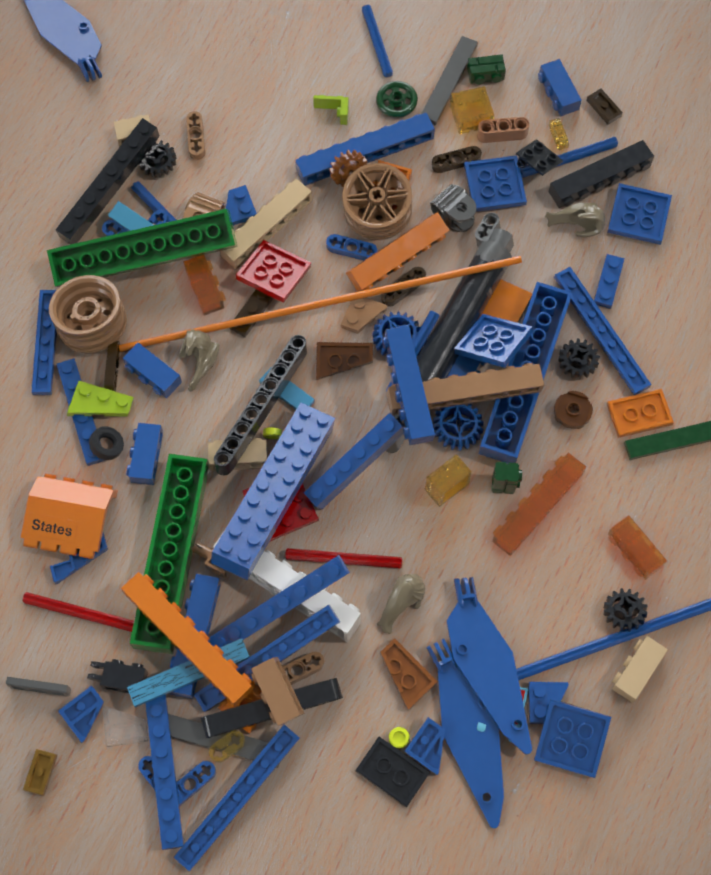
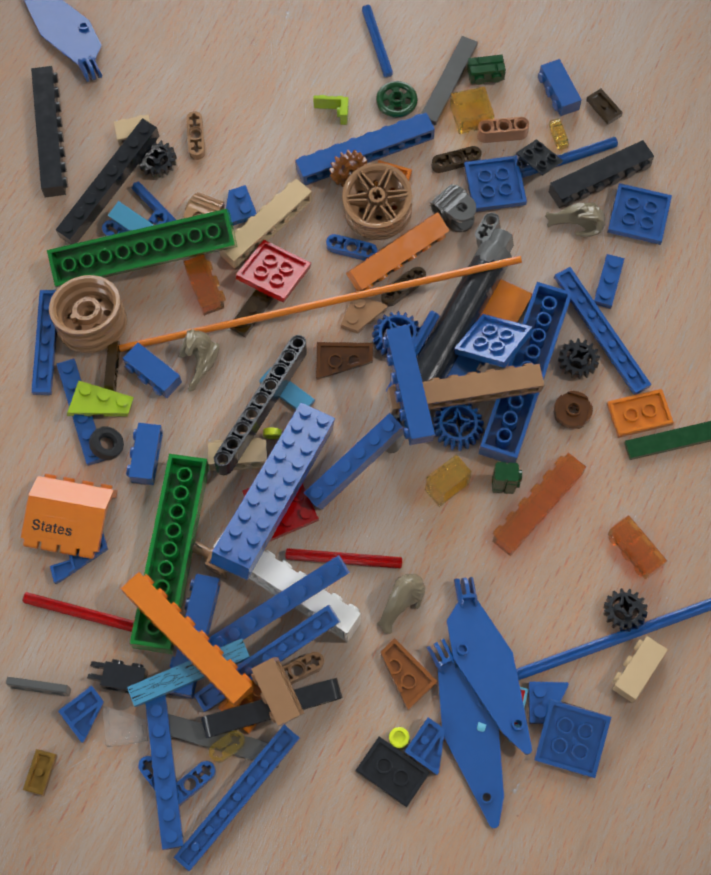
(48, 131): none -> black brick

